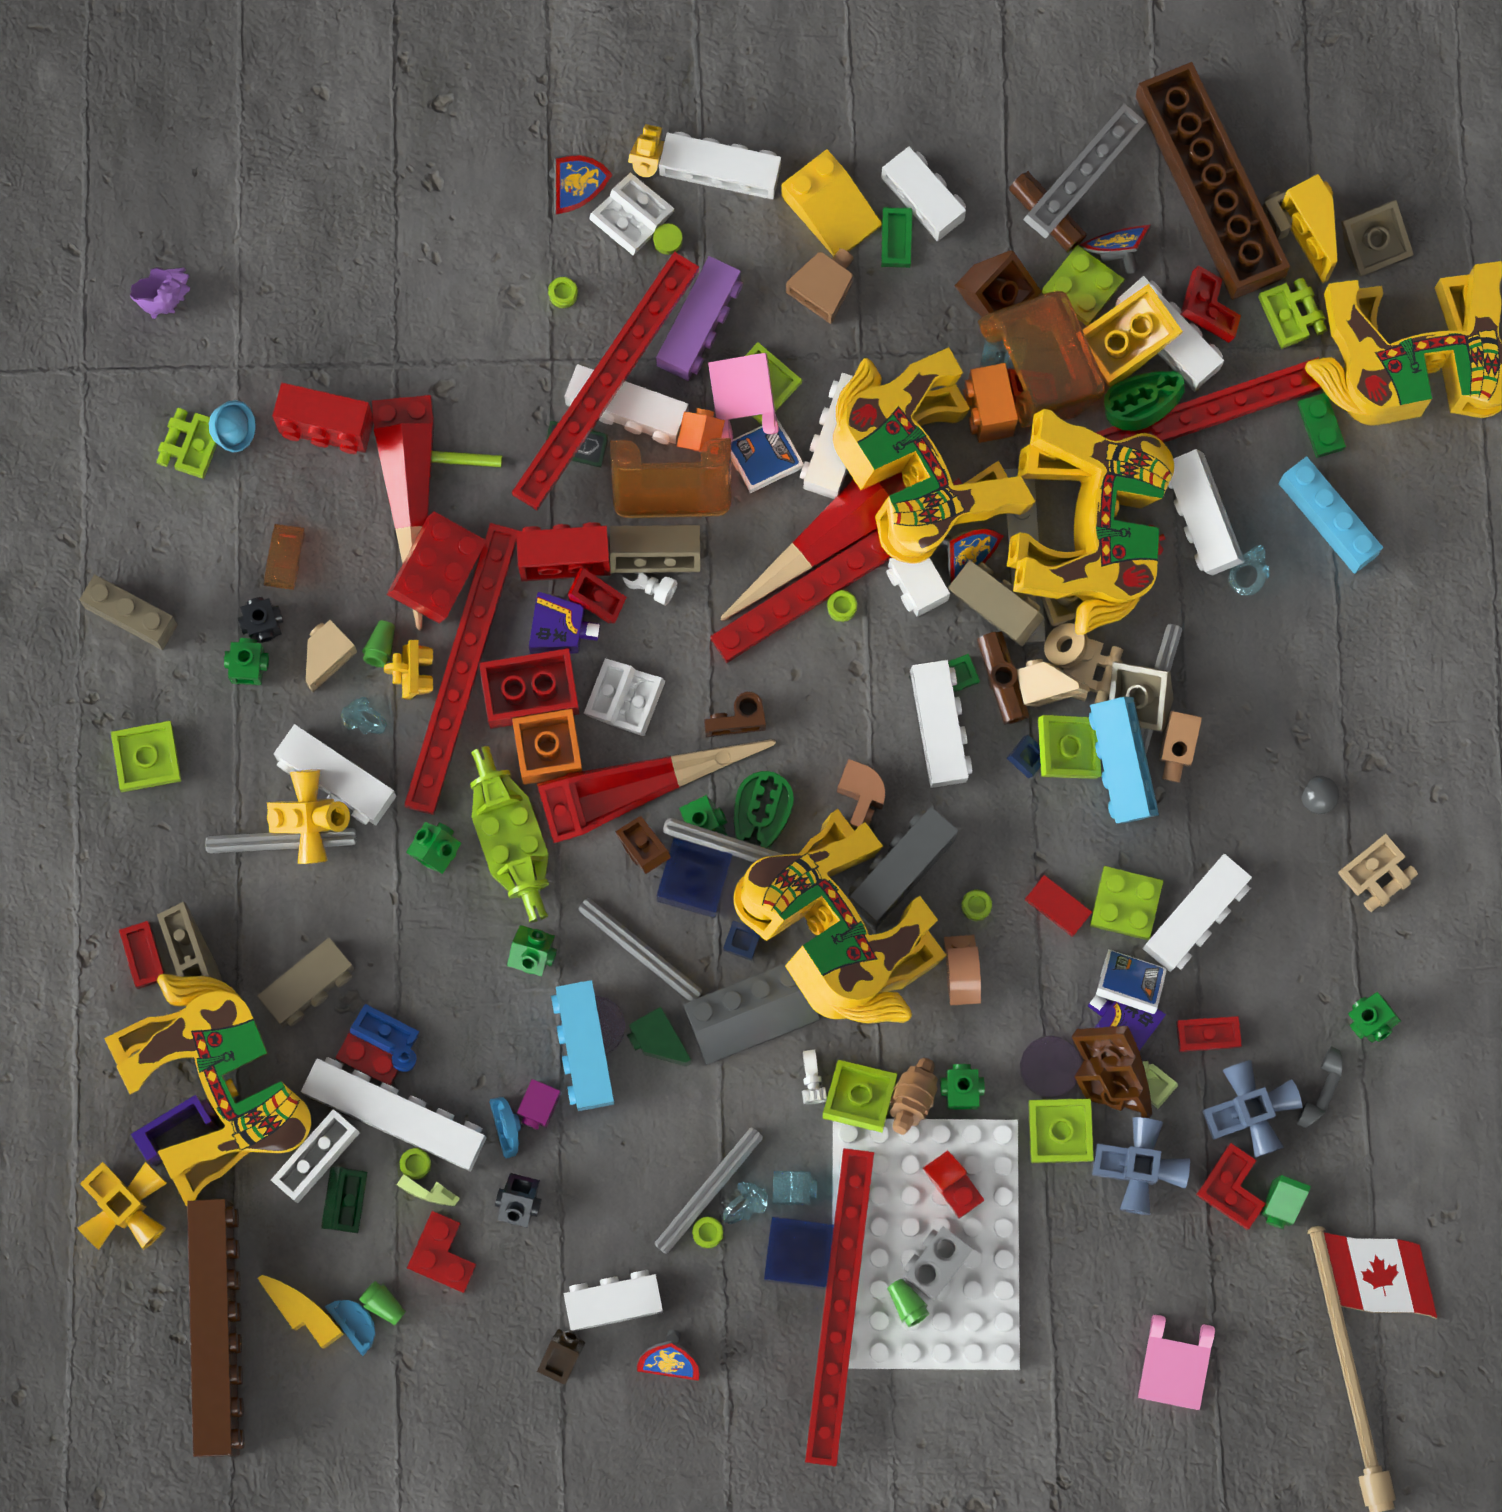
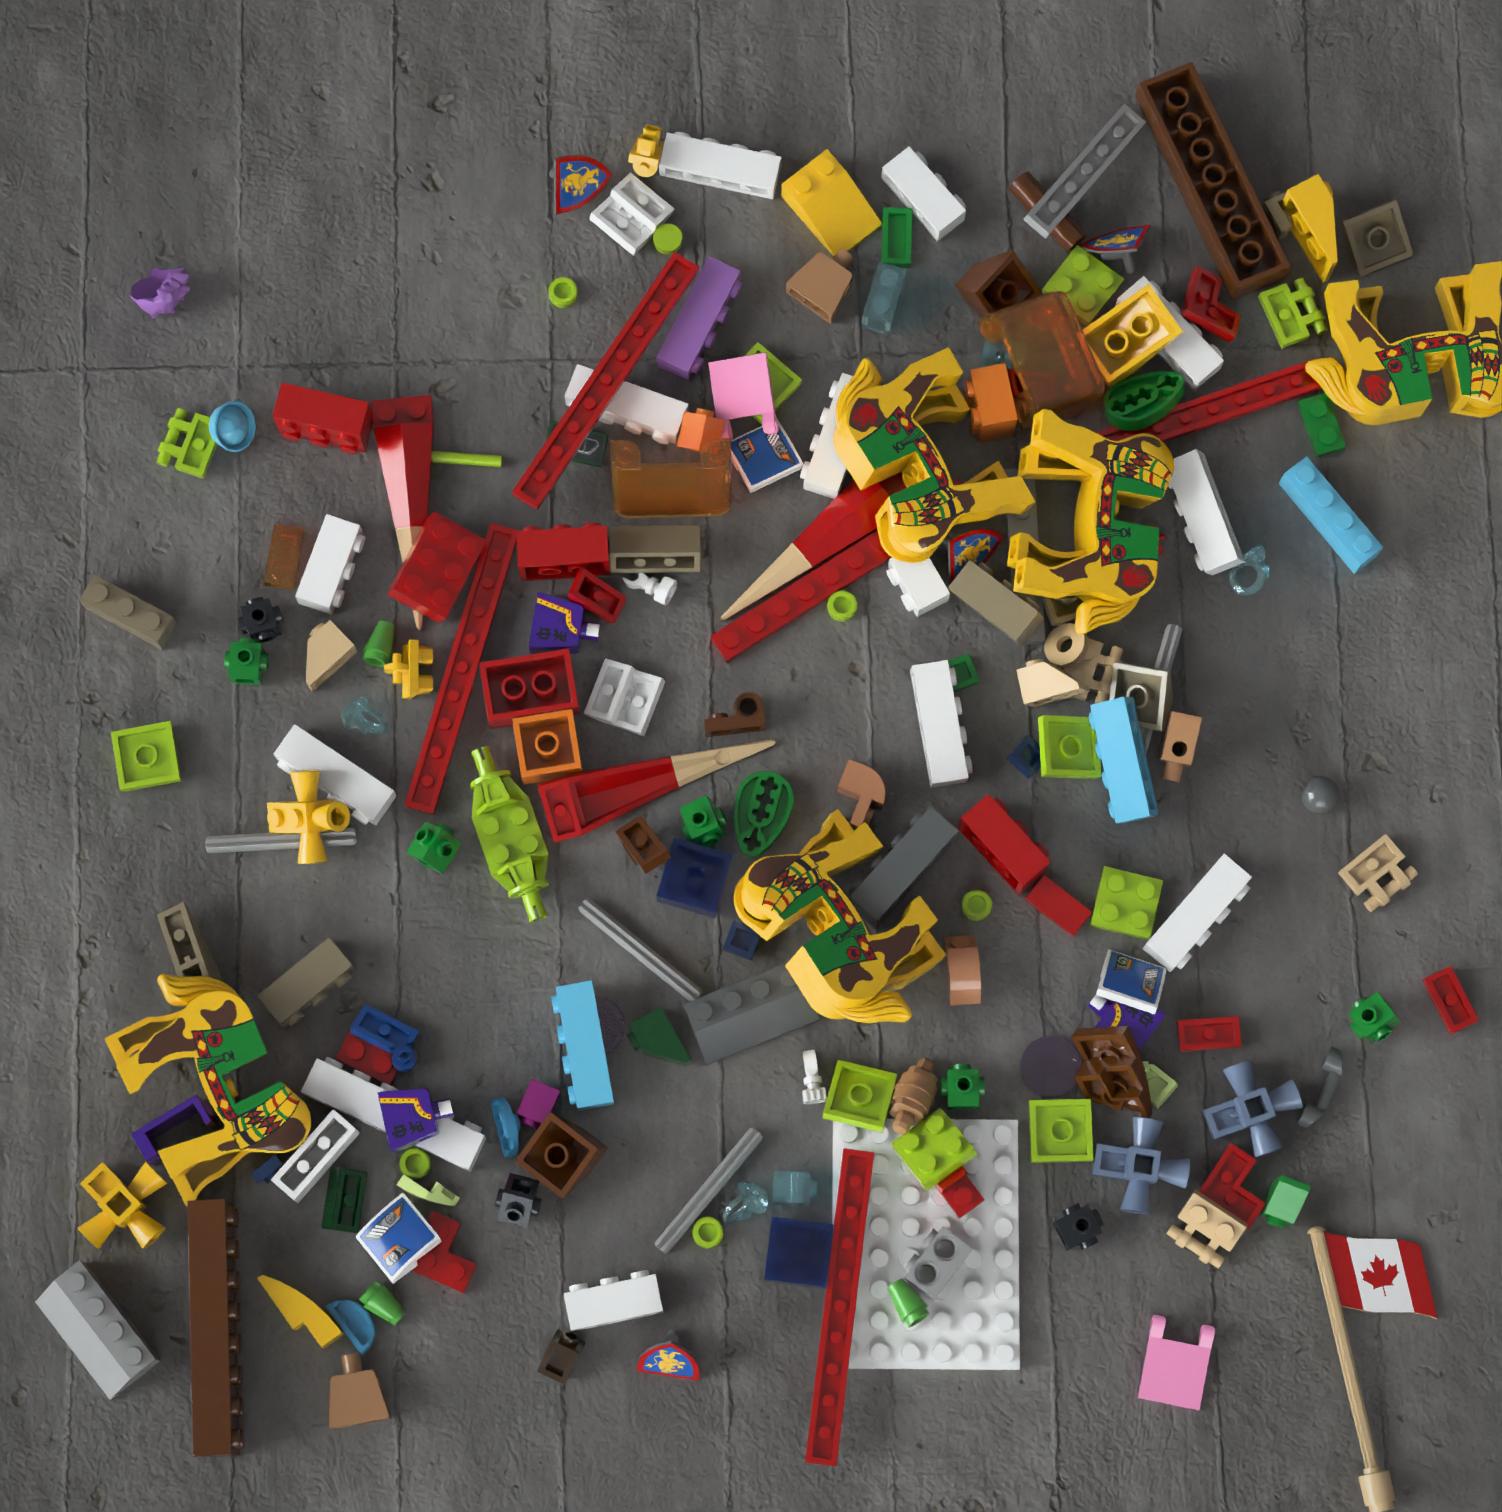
(96, 1329): none -> light grey slope
(142, 954): red tile -> none
(267, 1169): none -> dark blue plate
(330, 564): none -> white brick
(356, 1395): none -> medium nougat torso
(398, 1238): none -> slope
(411, 1116): none -> dark purple torso
(532, 951): green brick -> none
(561, 1154): none -> reddish brown slope
(715, 840): light grey axle -> none
(883, 298): none -> clear light blue brick
(934, 1149): none -> lime plate
(996, 660): reddish brown piece -> none
(1004, 843): none -> red brick
(1068, 1231): none -> black brick
(1213, 1222): none -> tan plate
(1450, 1000): none -> red plate

